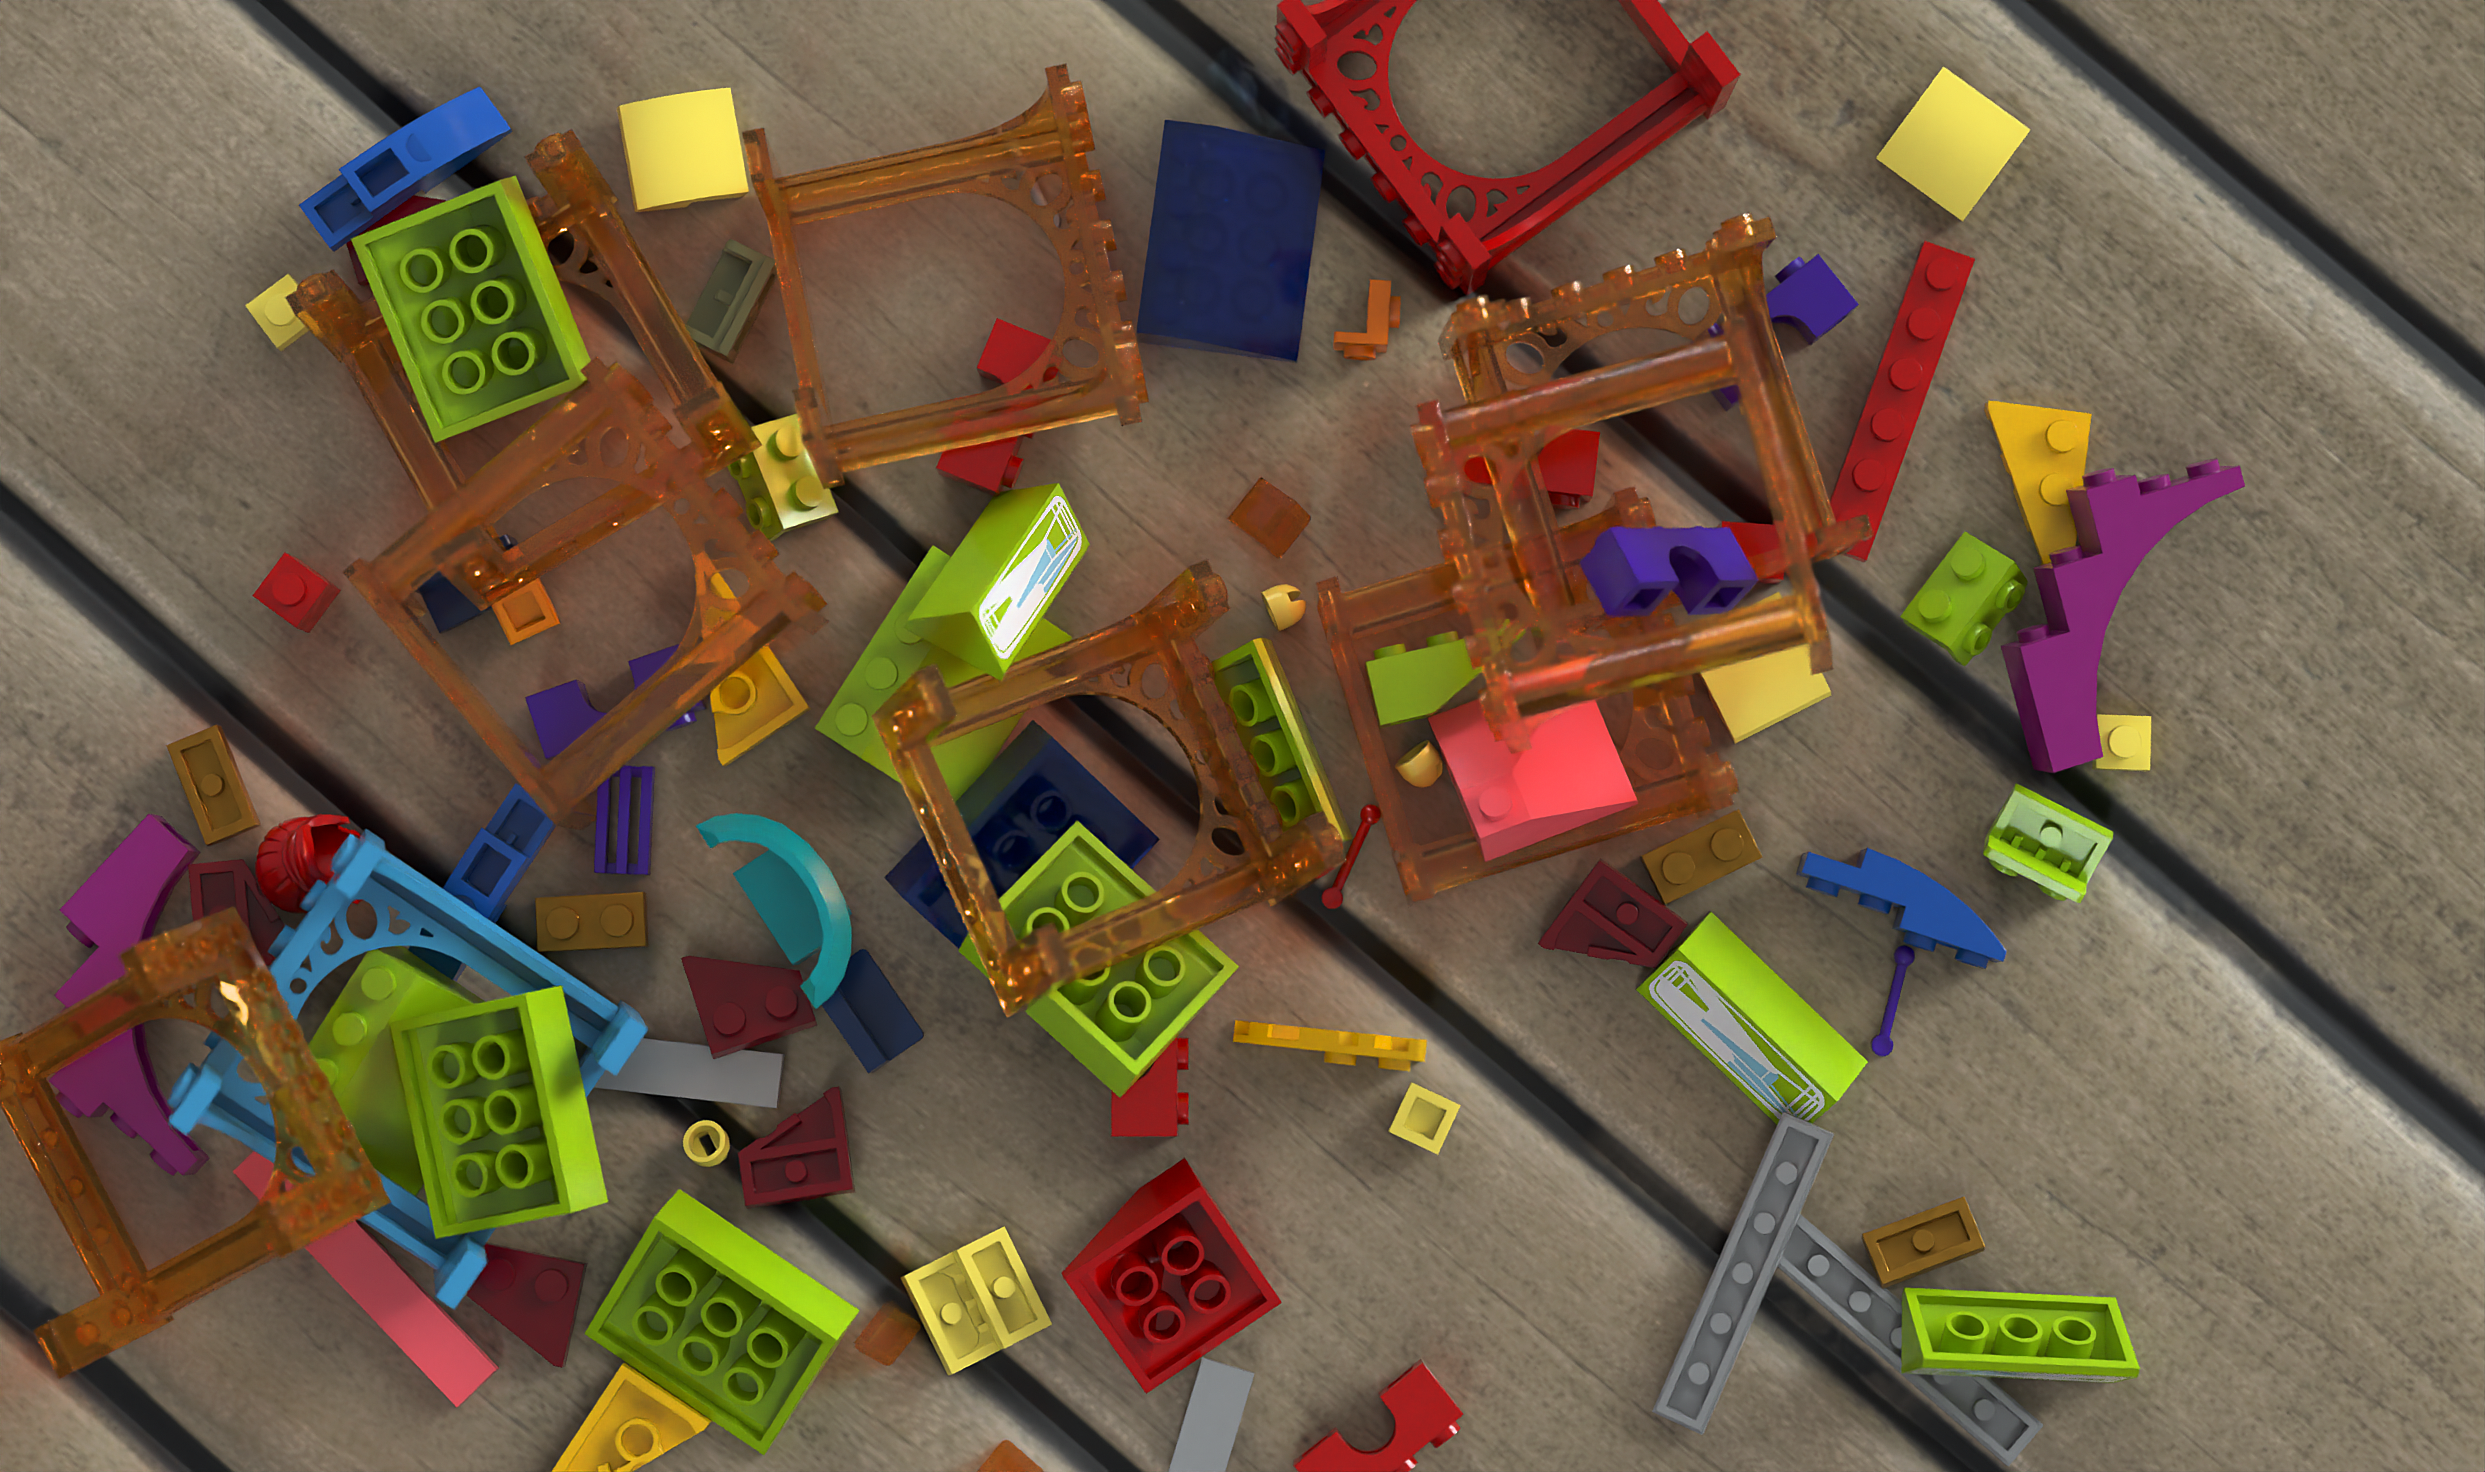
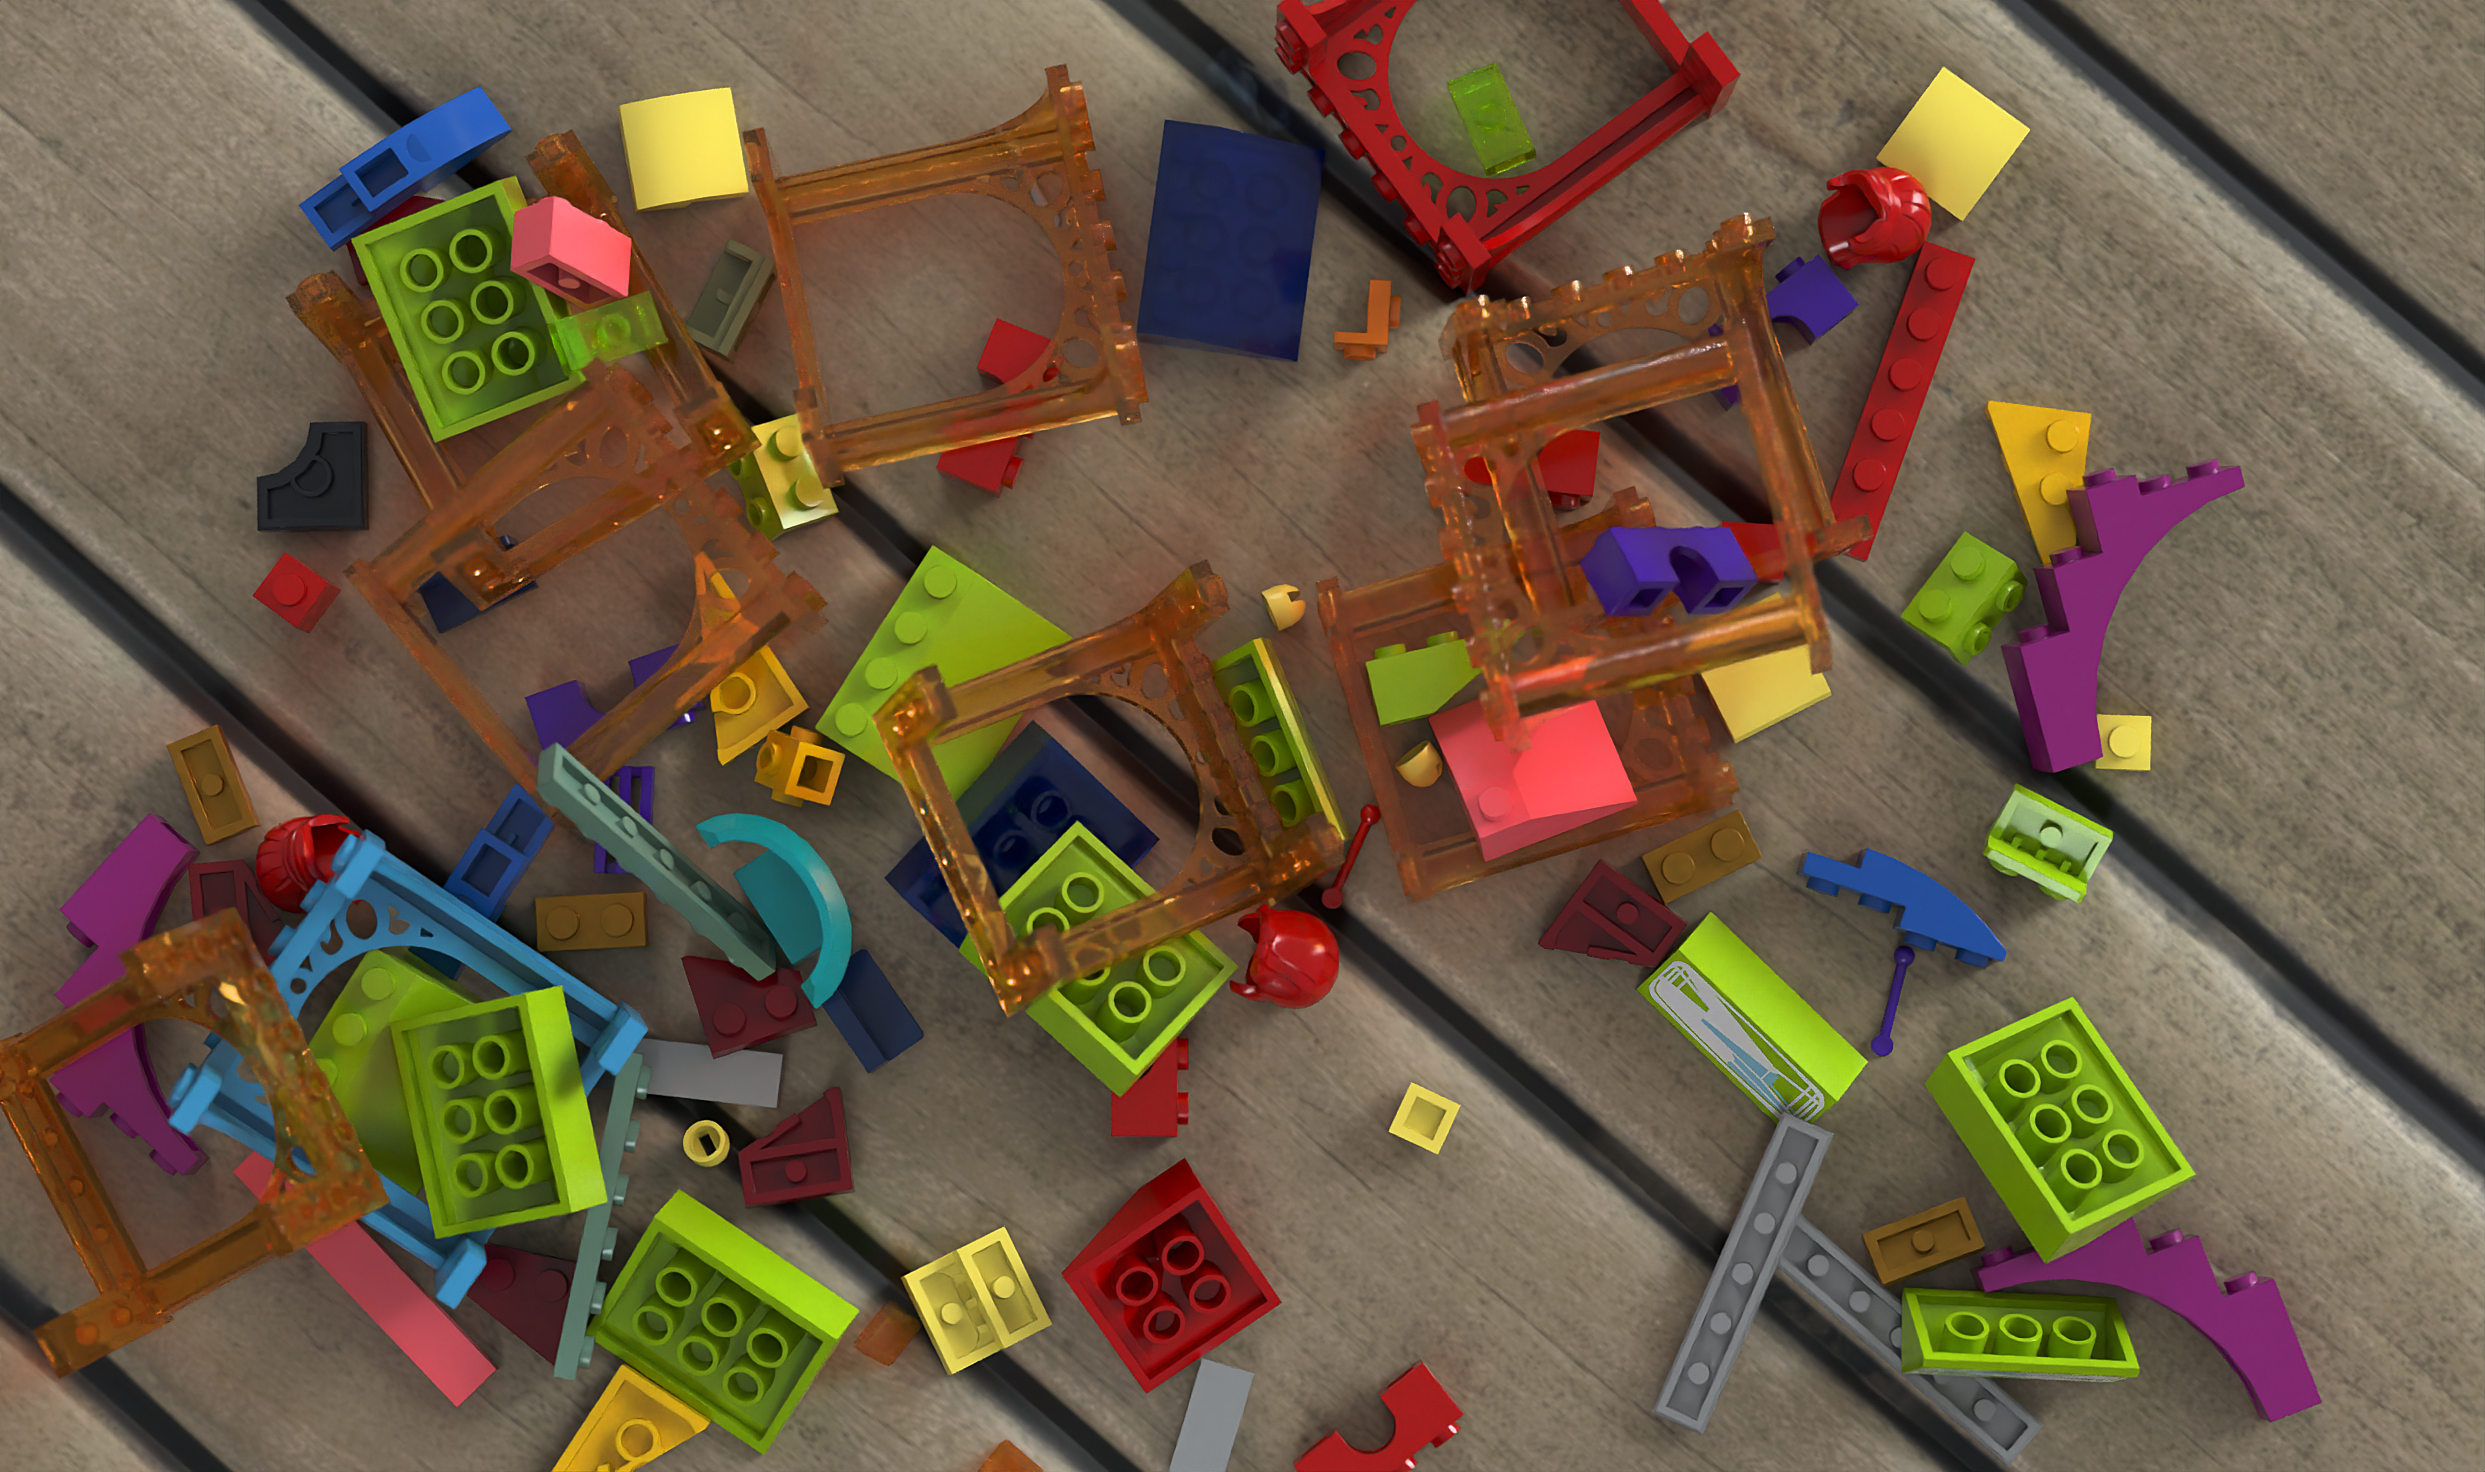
(276, 315): light yellow plate -> none
(322, 486): none -> black tile
(526, 612): light orange tile -> none
(570, 253): none -> coral brick
(597, 1238): none -> sand green plate
(607, 332): none -> clear neon green plate
(655, 861): none -> sand green plate
(798, 767): none -> yellow brick
(1002, 578): lime slope -> none
(1270, 518): clear orange slope -> none
(1292, 961): none -> red hair
(1339, 1046): yellow wing -> none
(1491, 120): none -> clear neon green plate
(1873, 217): none -> red hair
(2057, 1128): none -> lime slope
(2242, 1322): none -> magenta arch

